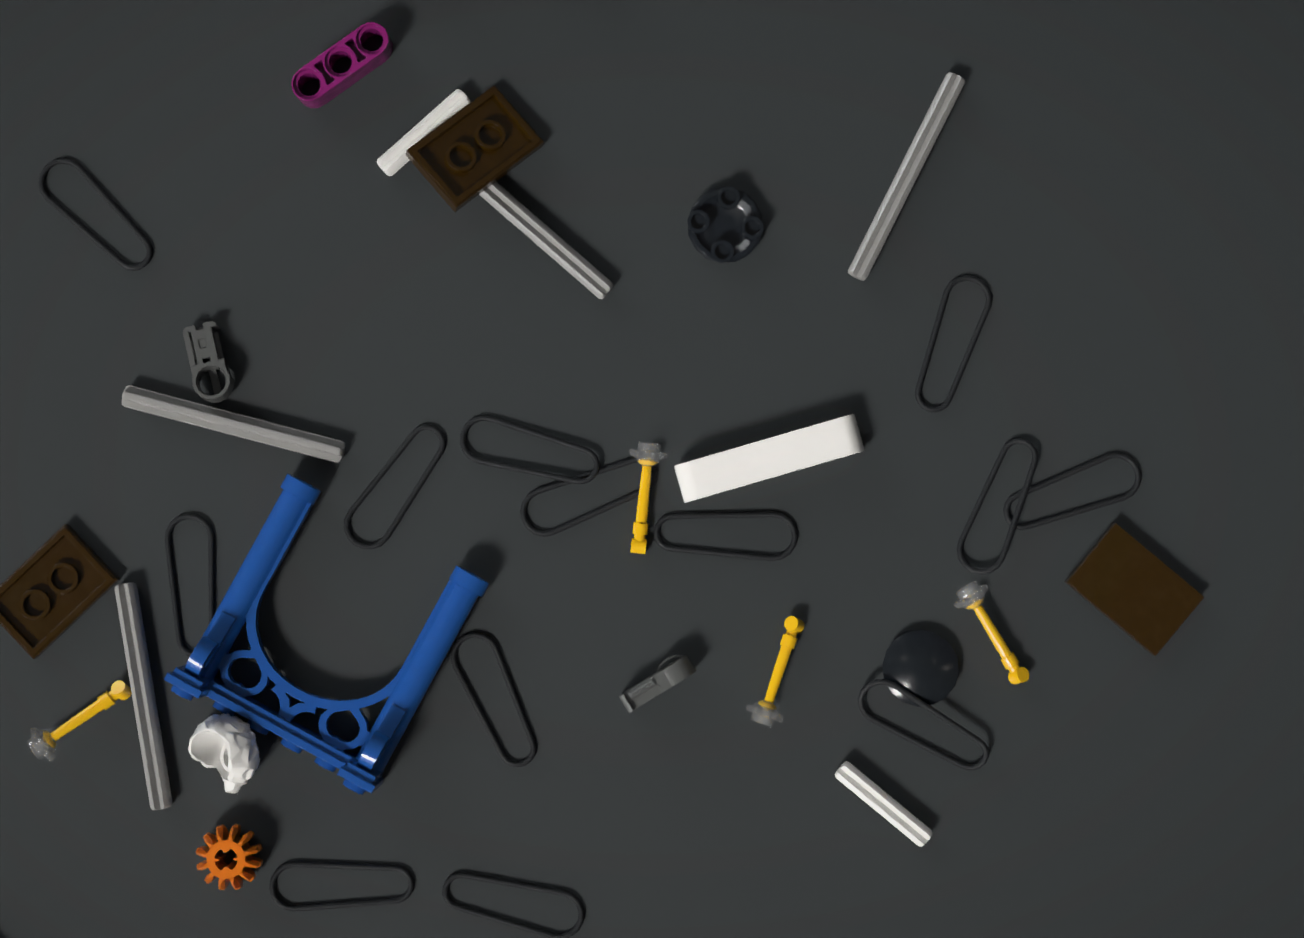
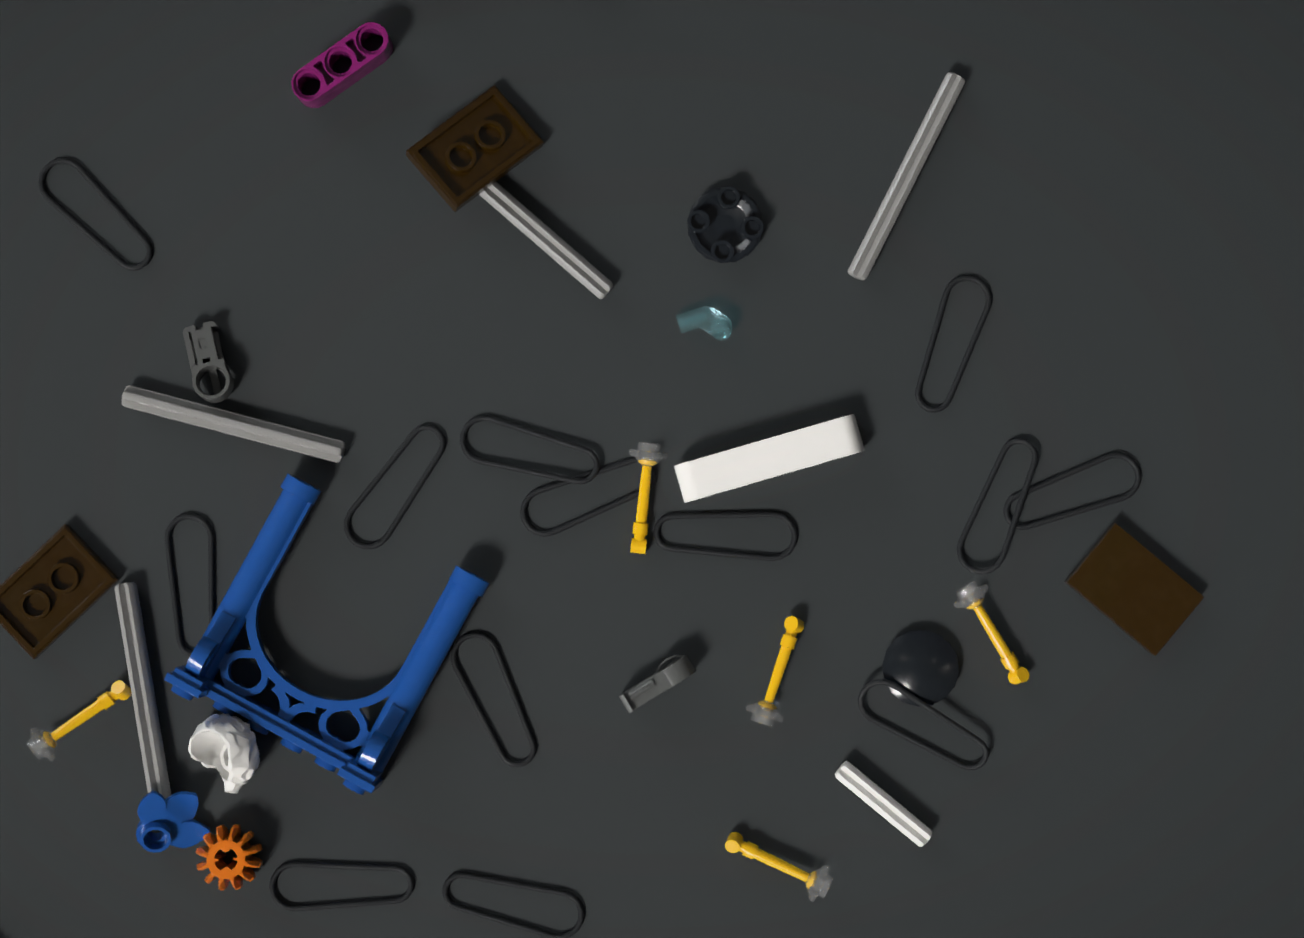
(172, 818): none -> blue plate
(396, 156): white axle -> none
(708, 319): none -> clear light blue arm
(817, 881): none -> yellow piece

